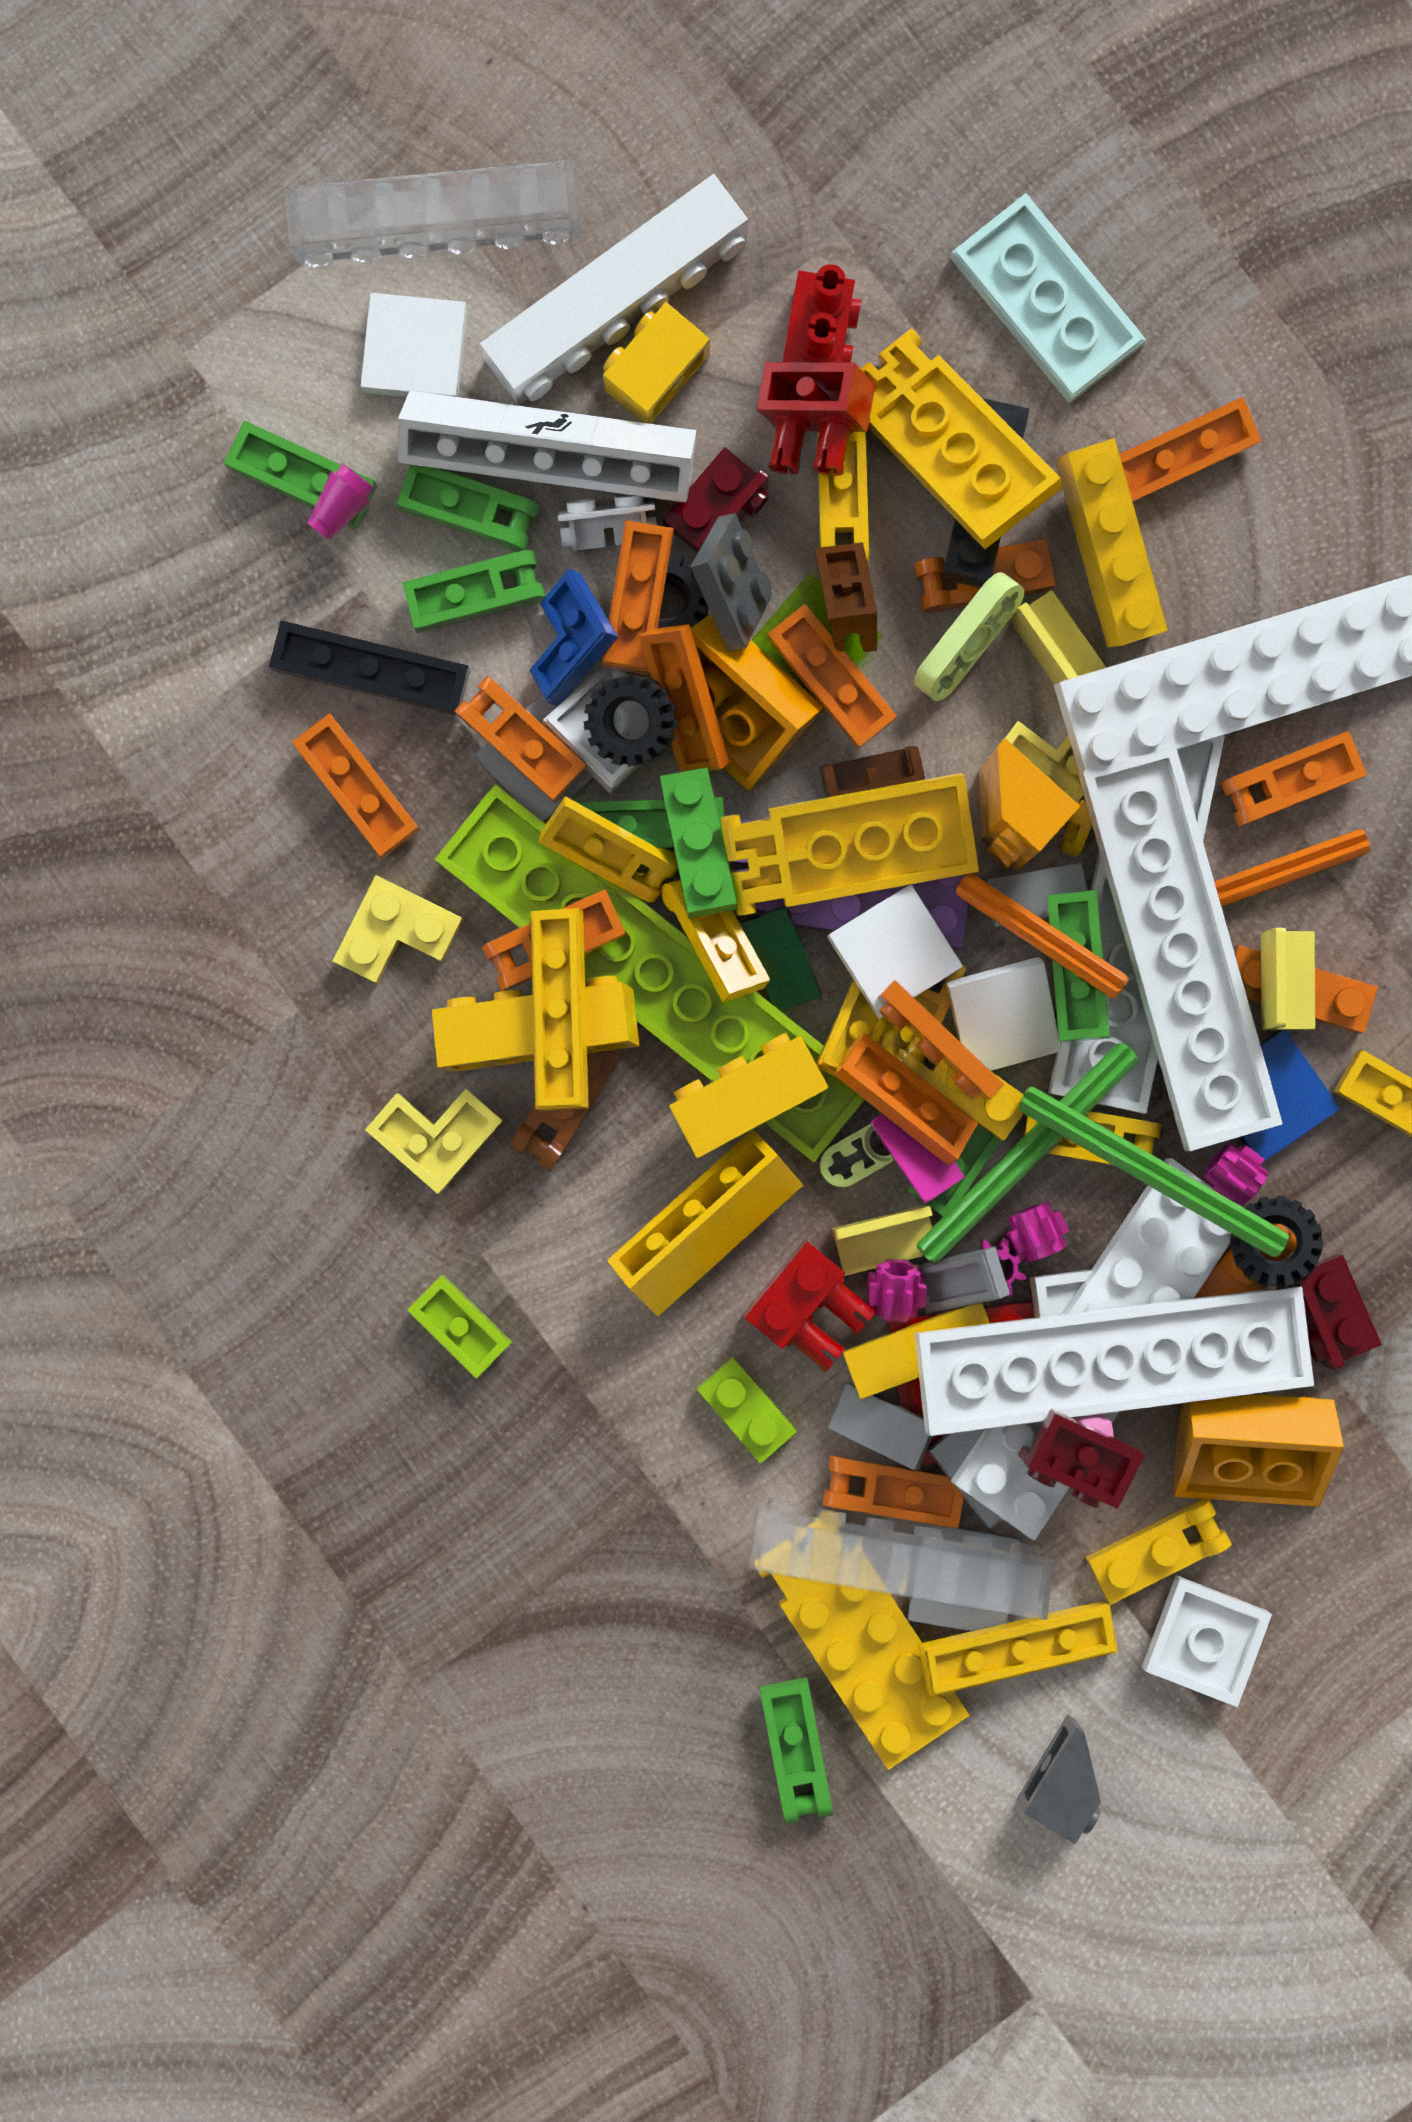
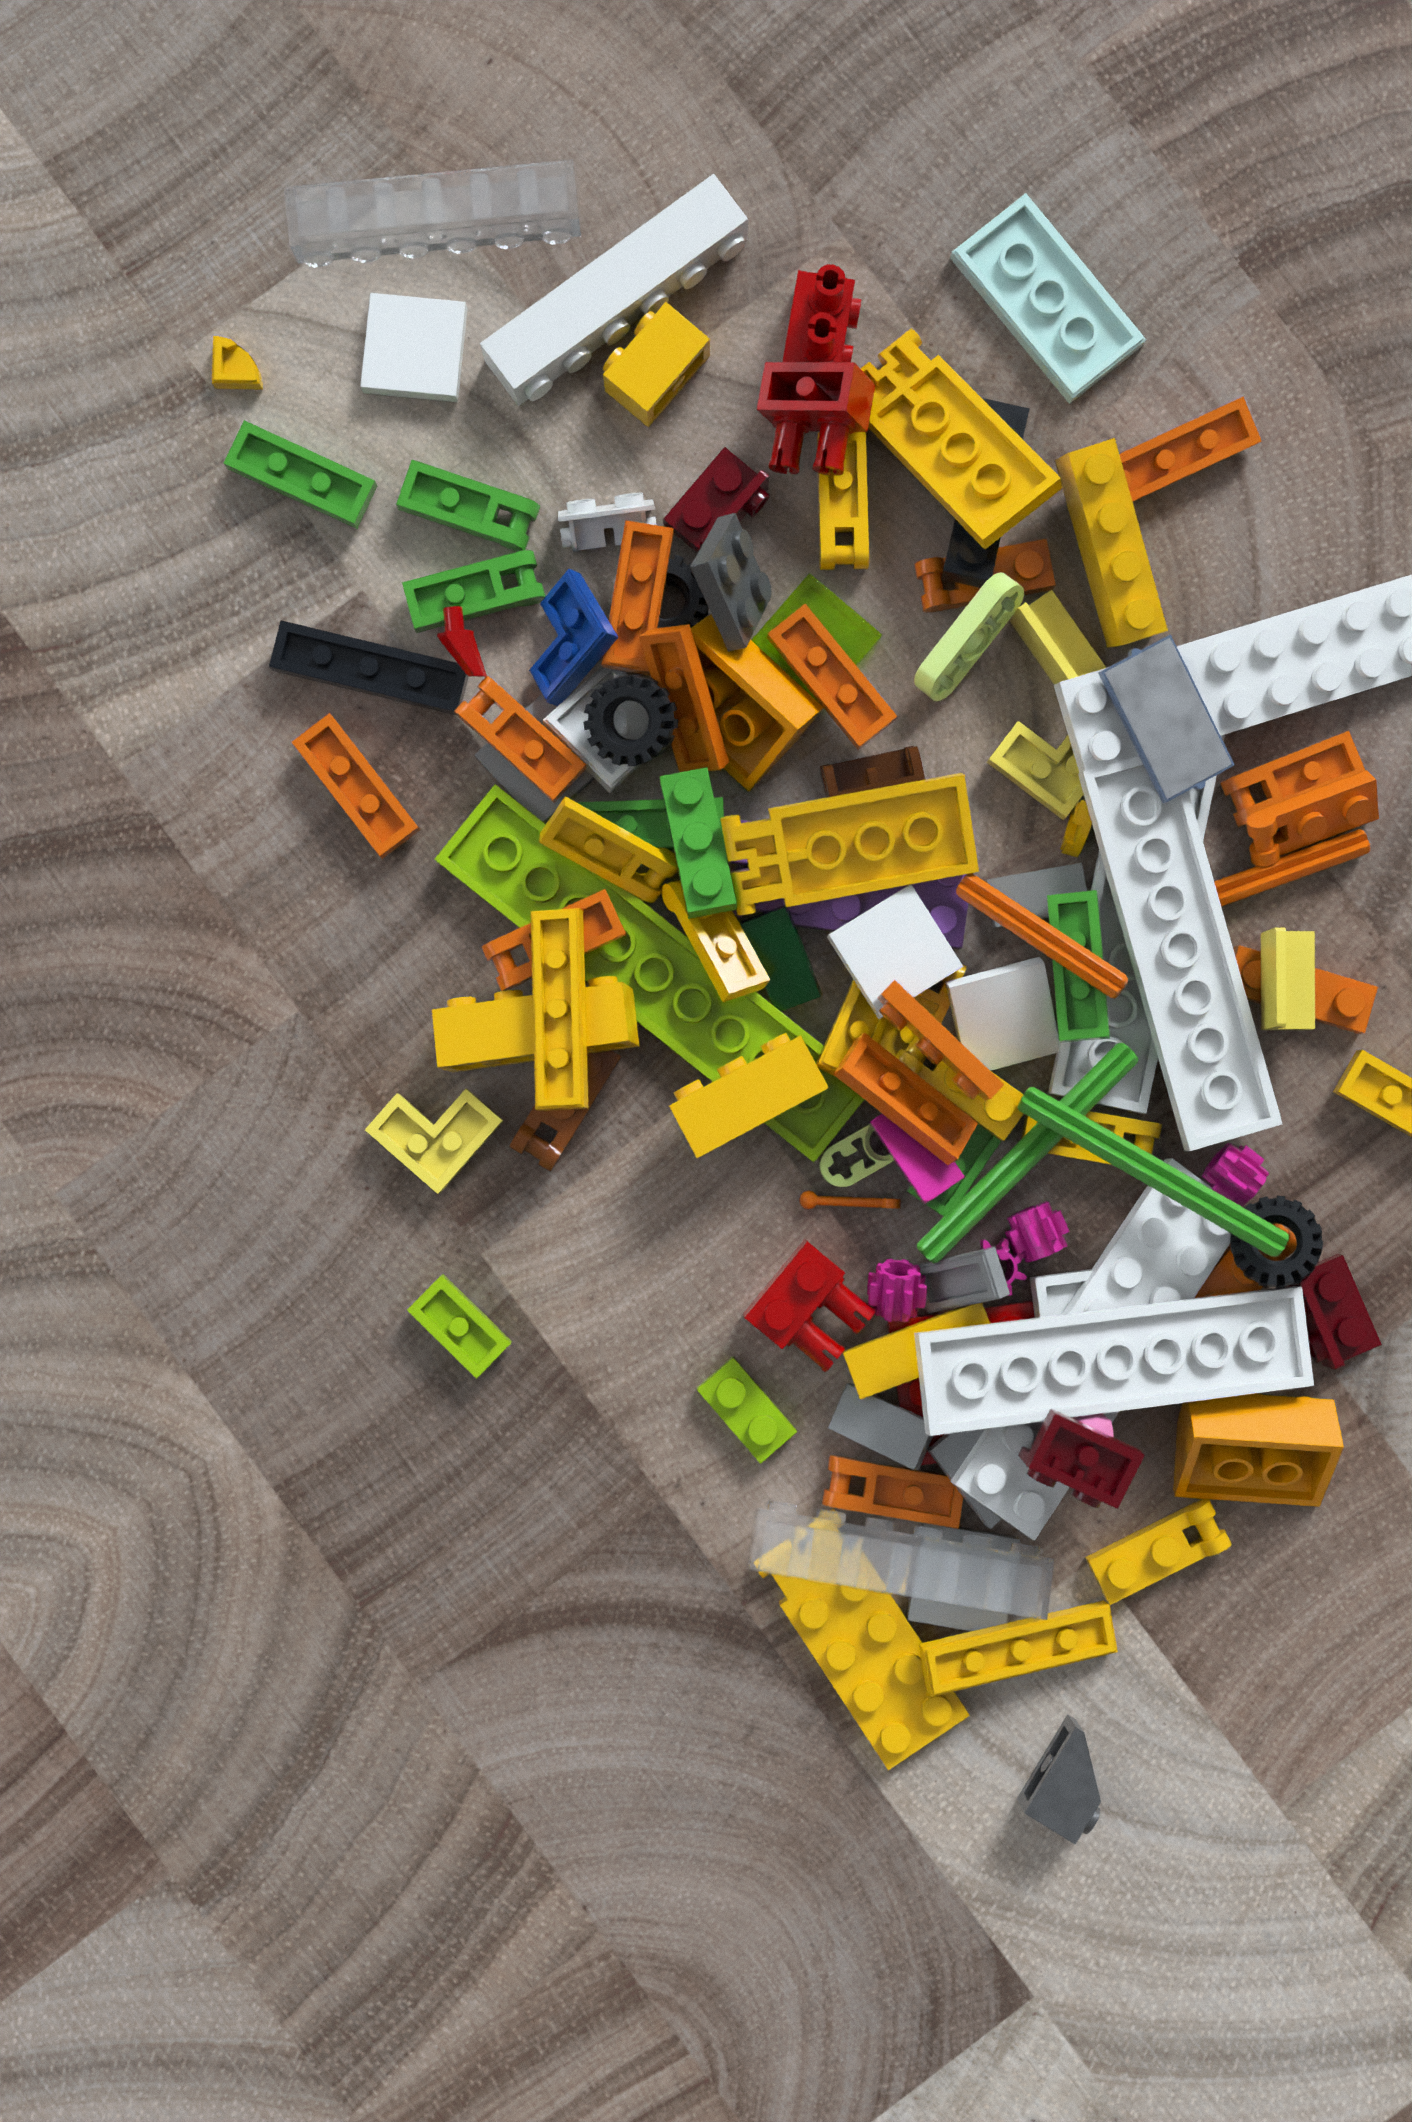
(233, 366): none -> yellow tile
(340, 501): dark pink cone -> none
(392, 917): light yellow plate -> none
(461, 642): none -> red bar
(546, 446): white brick -> none
(705, 1223): yellow brick -> none
(795, 1748): bright green plate -> none
(810, 1200): none -> orange hinge
(848, 594): reddish brown hinge -> none
(880, 1238): light yellow panel -> none
(1018, 807): light orange slope -> none
(1166, 719): none -> flat silver piece
(1206, 1641): white plate -> none
(1298, 1093): blue tile -> none
(1312, 817): none -> orange plate

